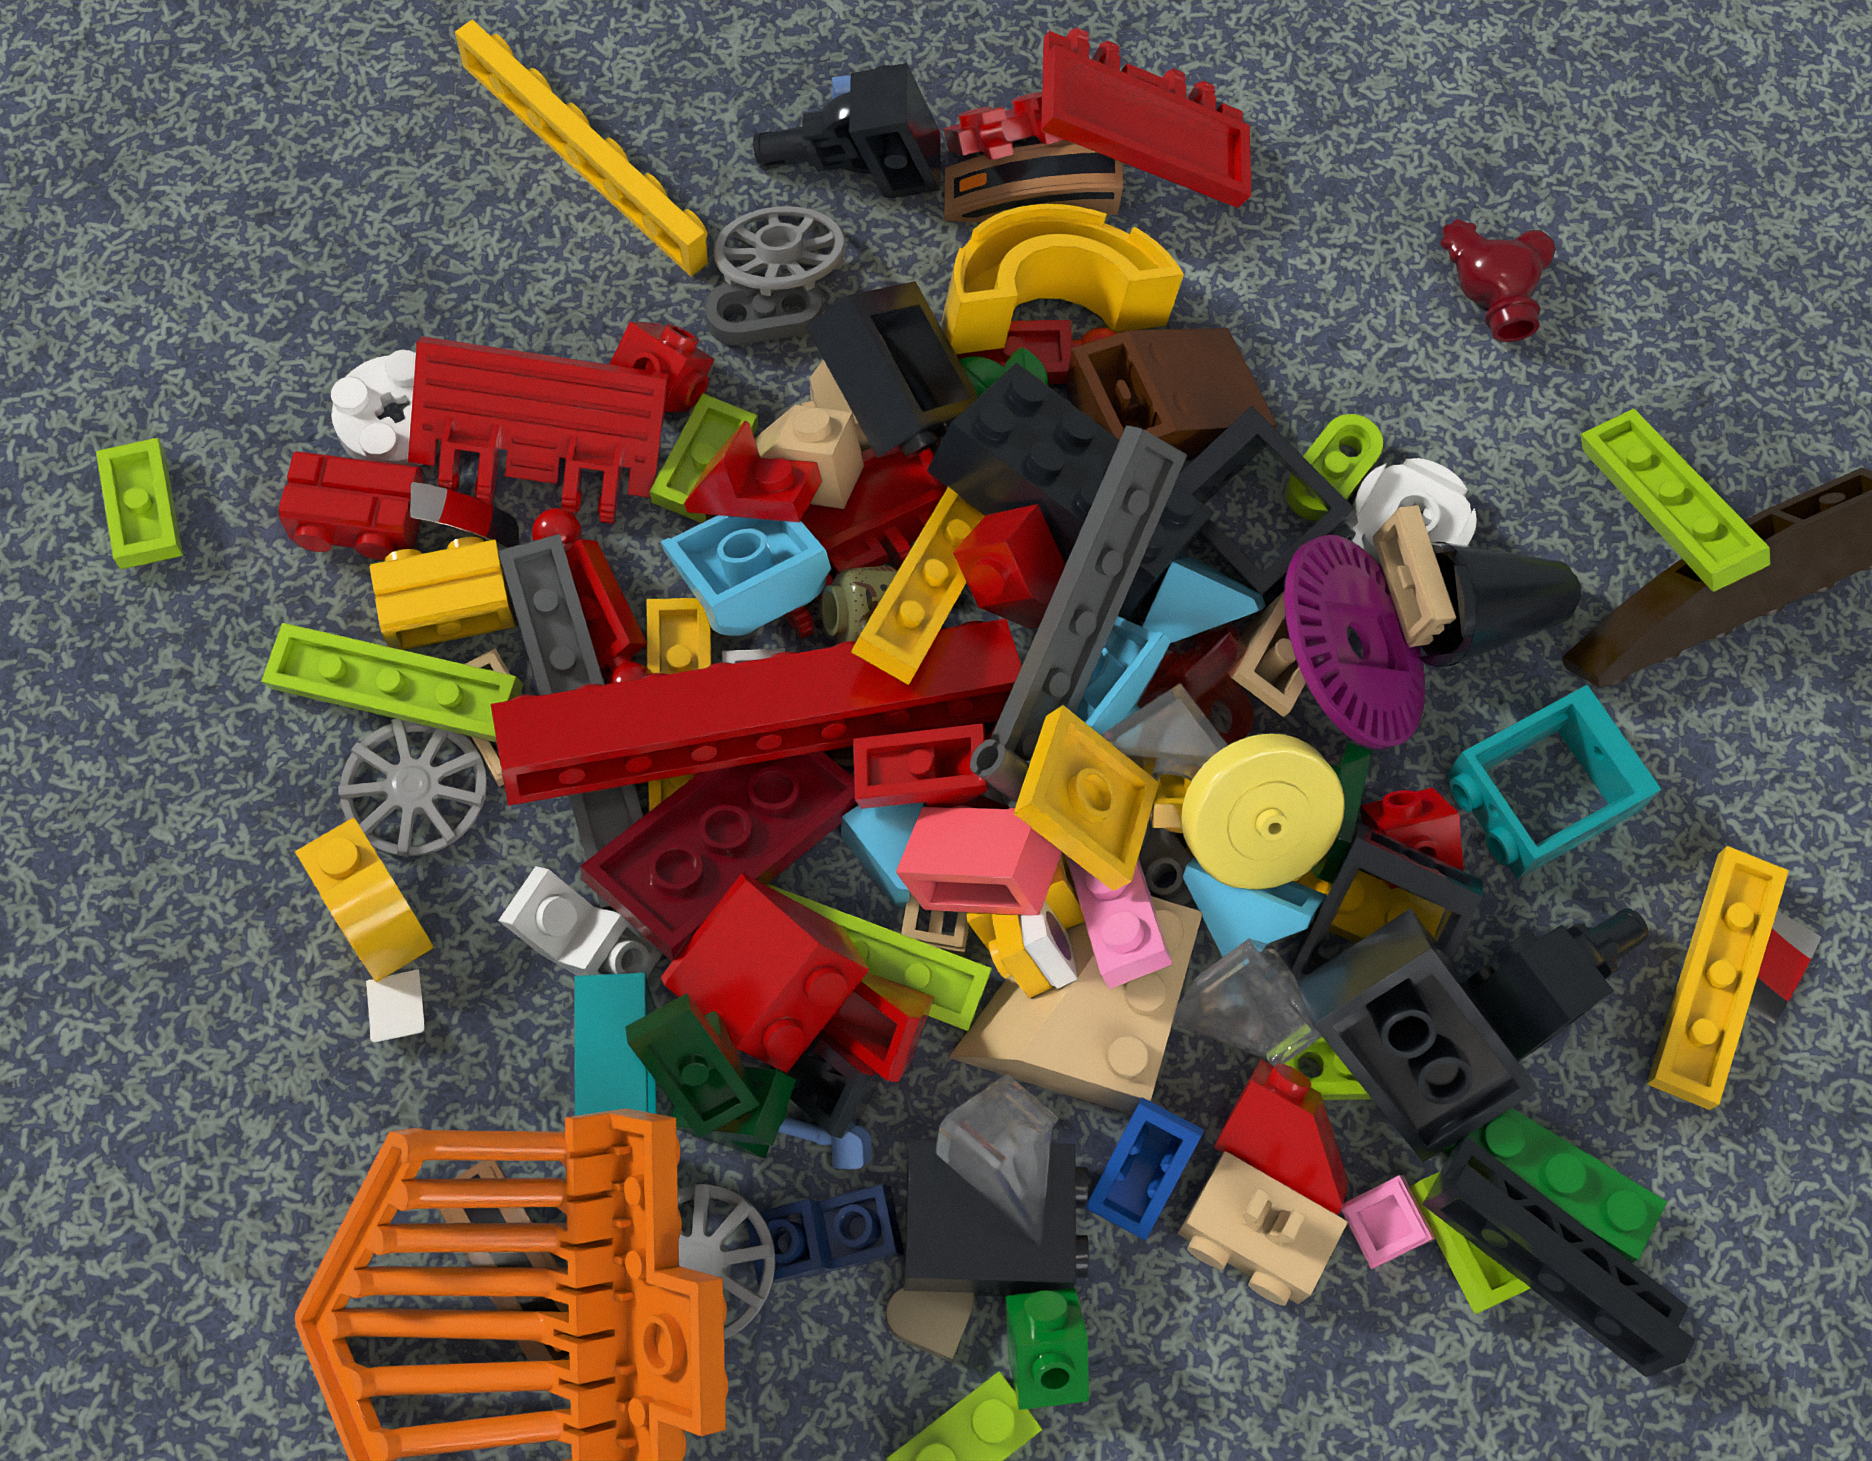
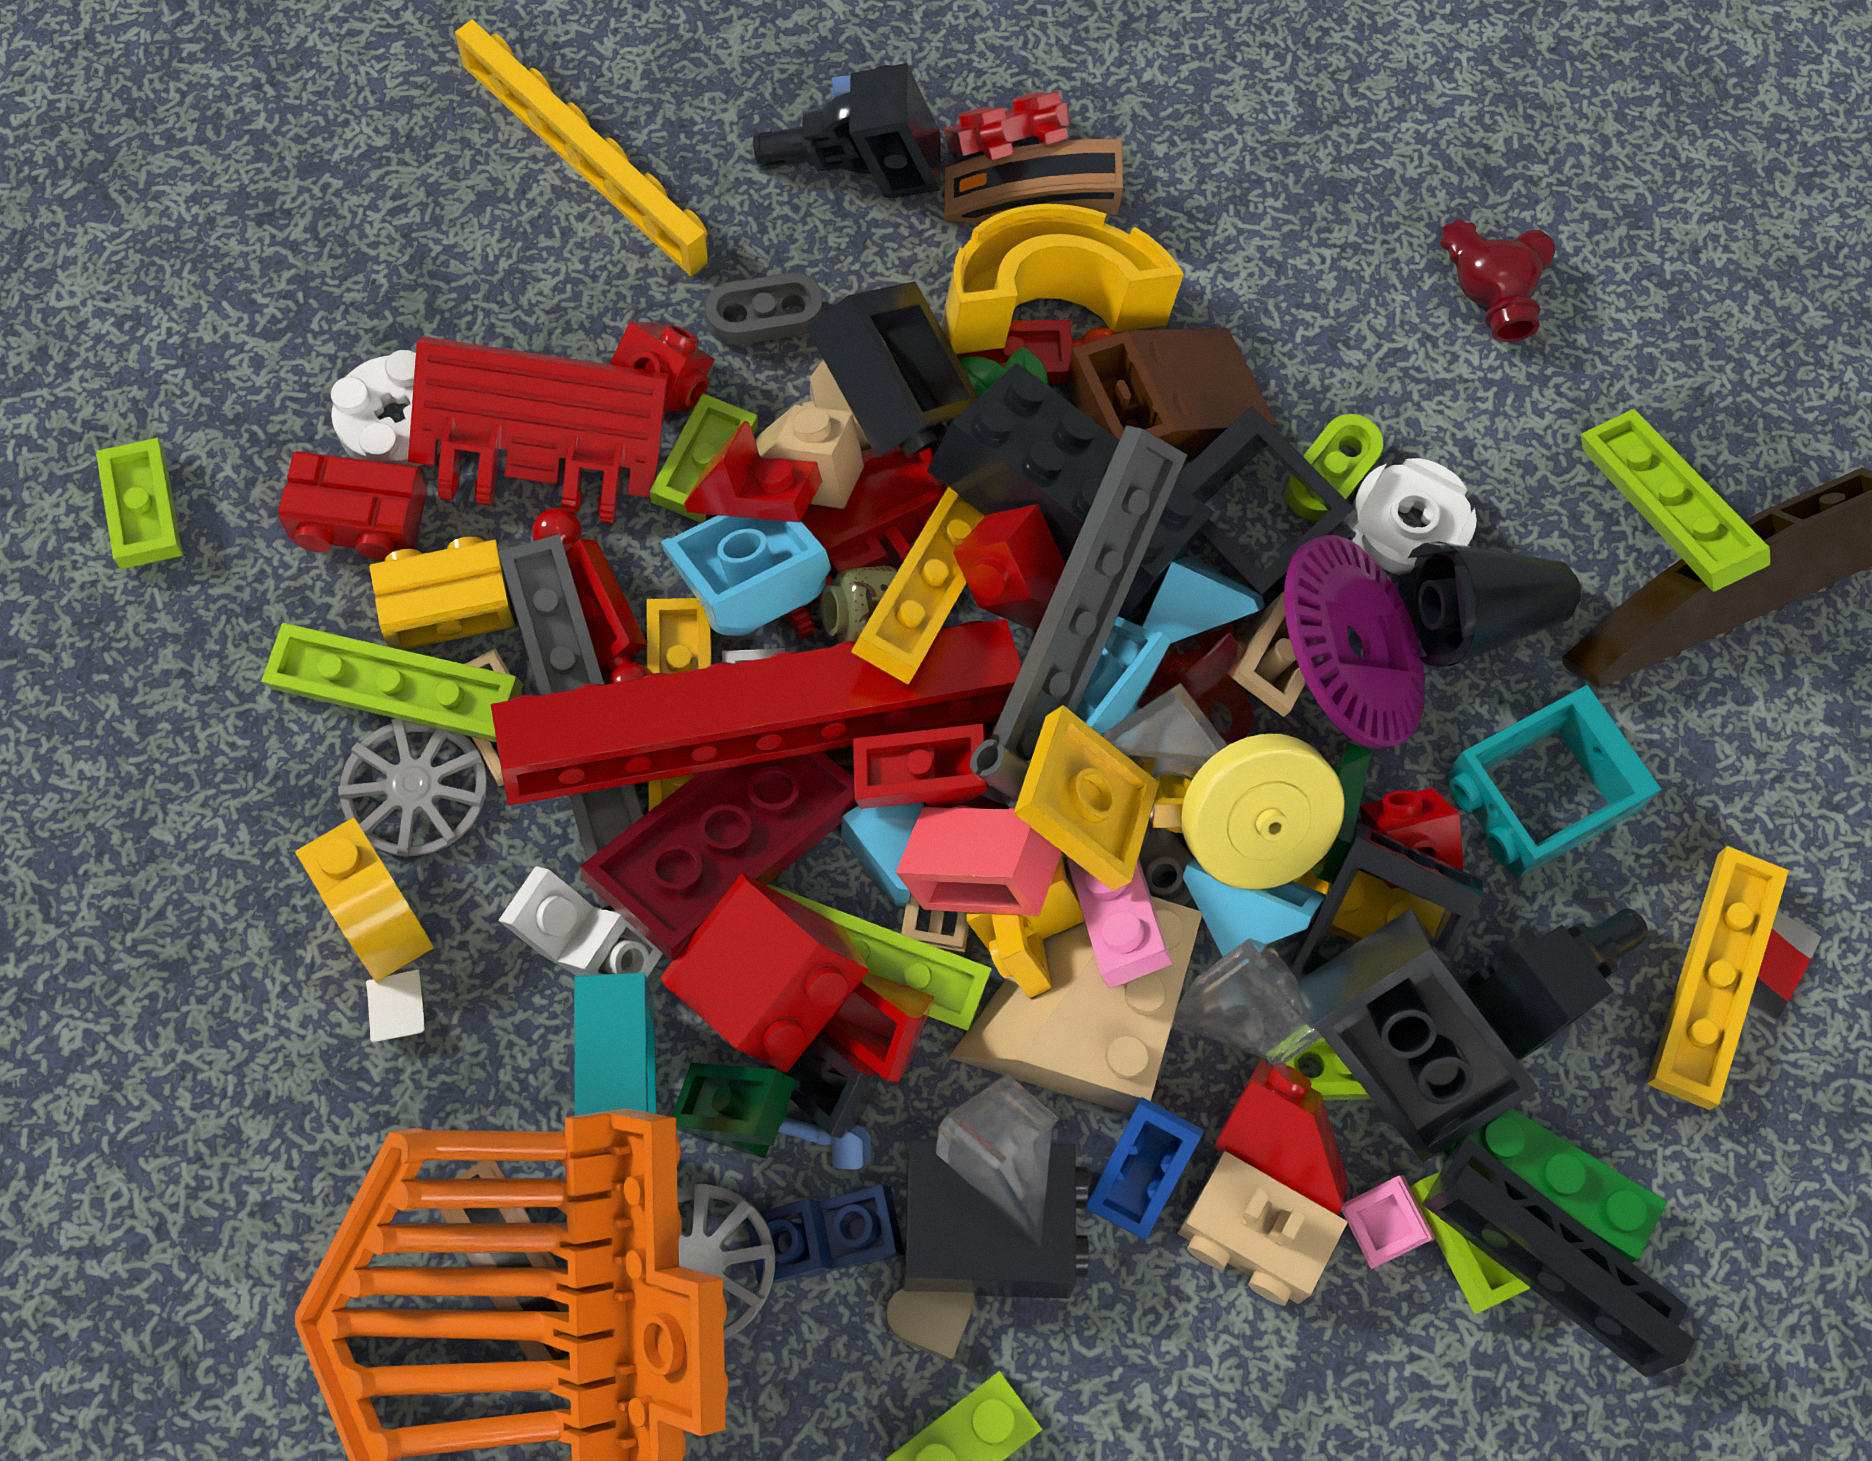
(463, 512): sticker -> none
(694, 1064): dark green slope -> none
(779, 248): light grey wheel -> none
(1047, 1348): green brick -> none
(1049, 946): white tile -> none
(1144, 118): red hinge -> none
(1413, 576): tan tile -> none

